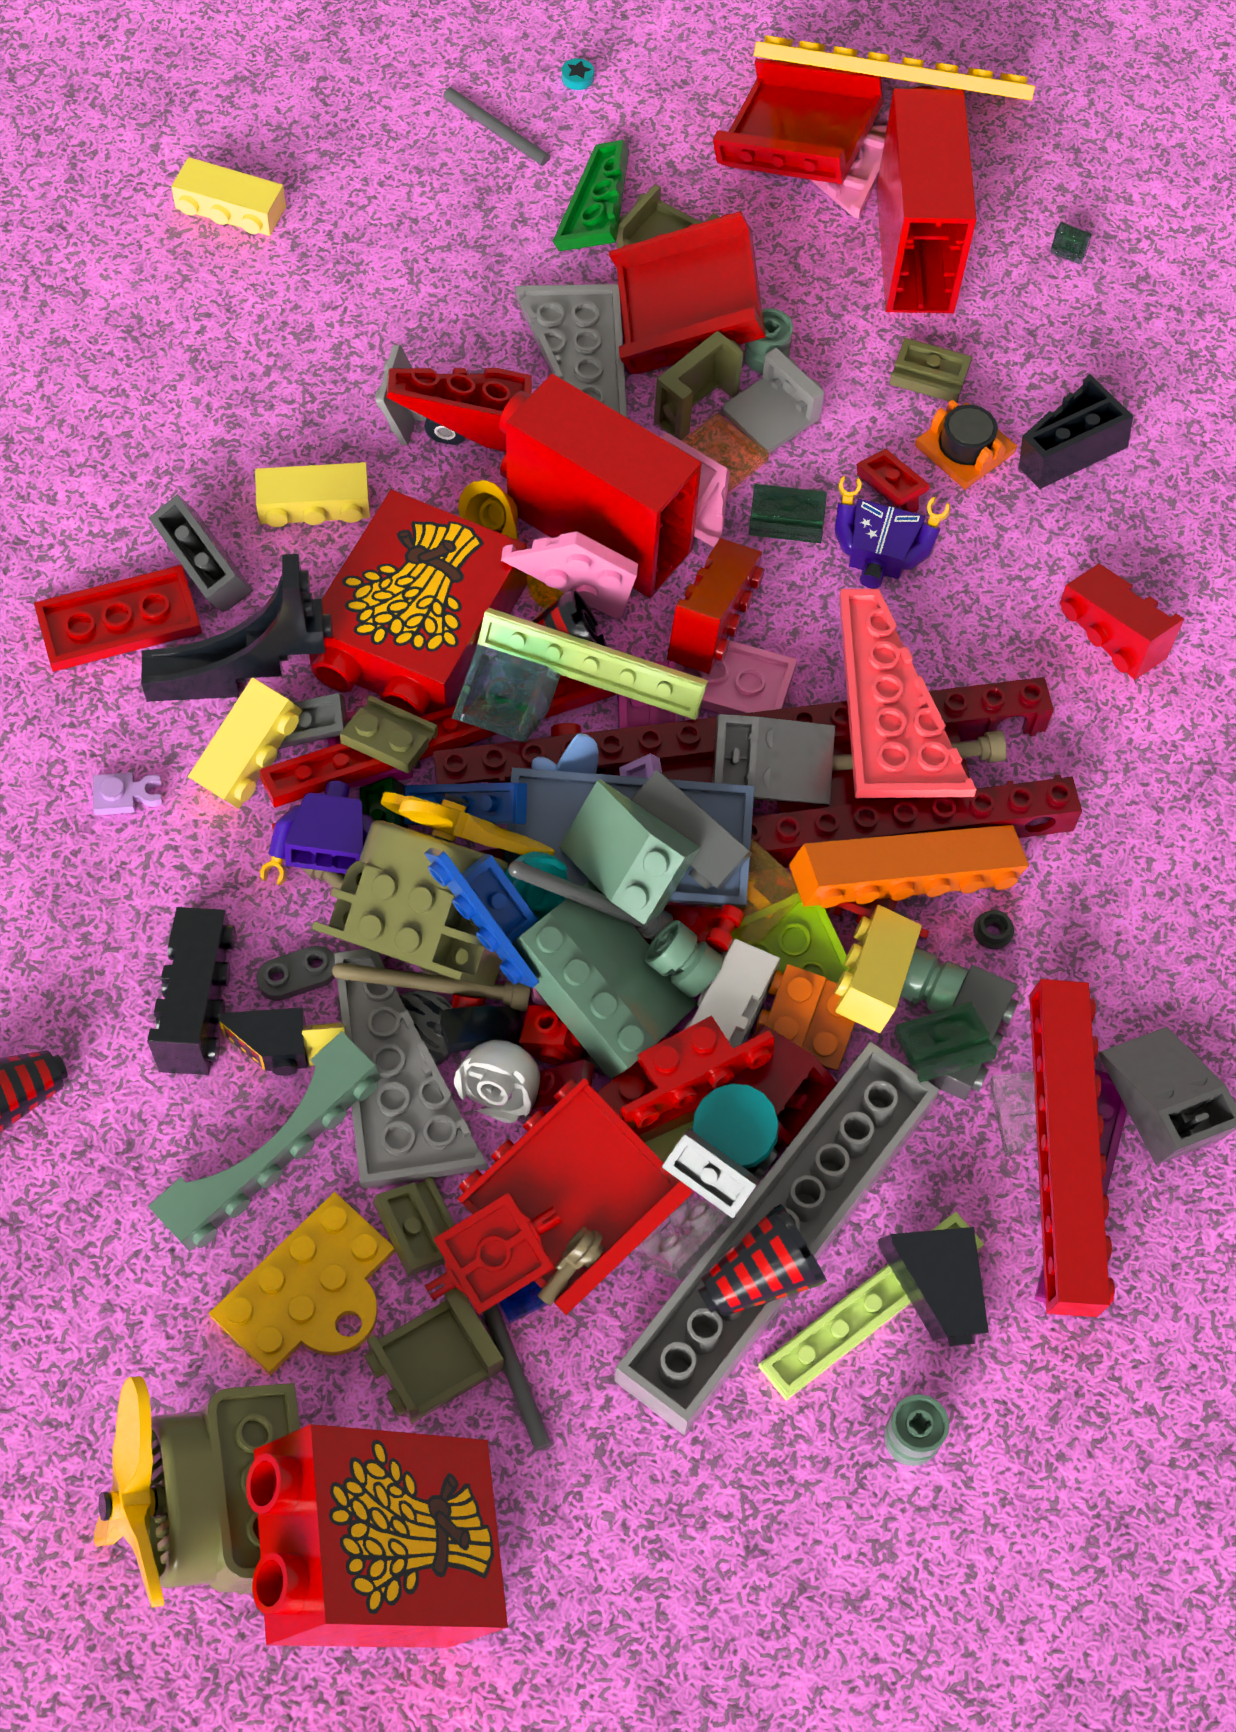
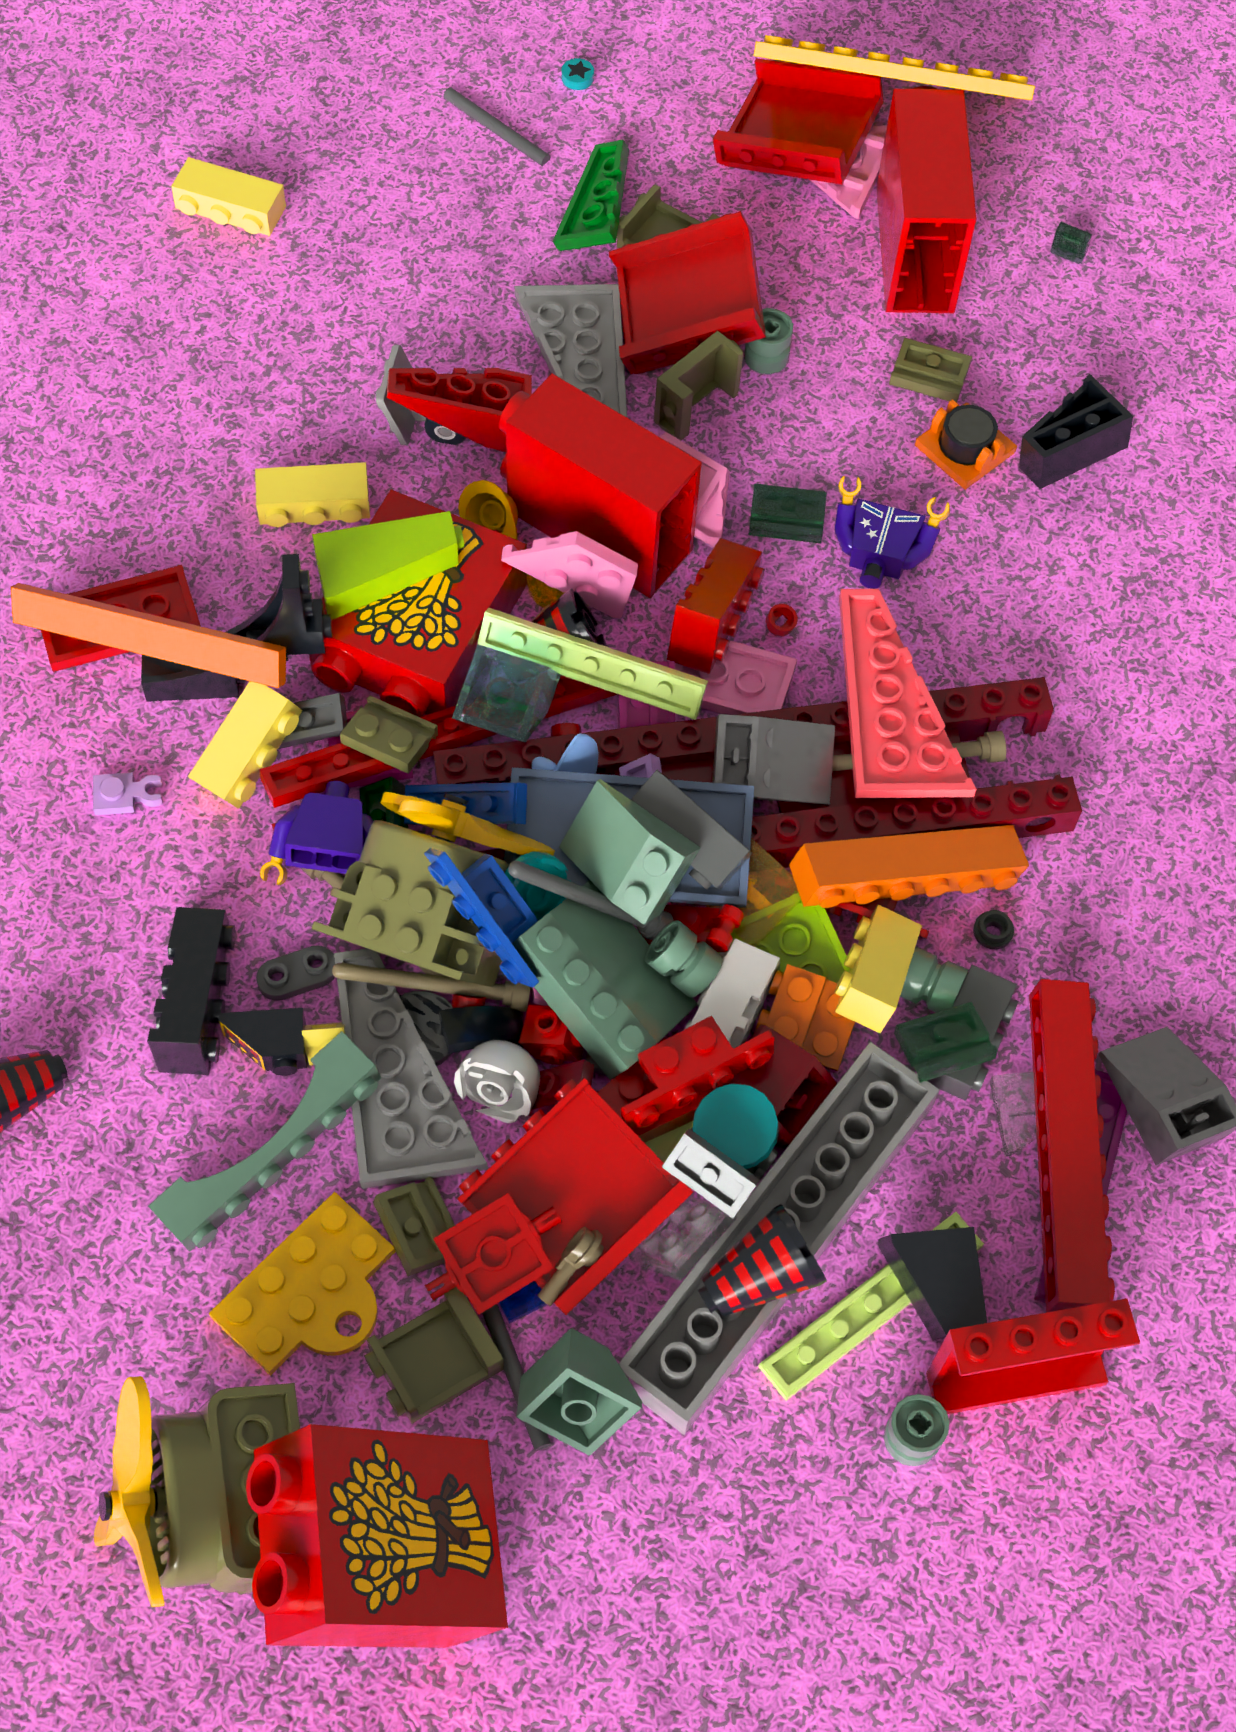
(149, 635): none -> tile
(200, 554): dark grey brick -> none
(383, 558): none -> lime slope
(577, 1393): none -> sand green slope
(727, 447): tile -> none
(775, 614): none -> red hinge
(777, 404): light grey bracket -> none
(893, 480): red plate -> none
(1029, 1356): none -> red panel
(1120, 621): red wedge -> none

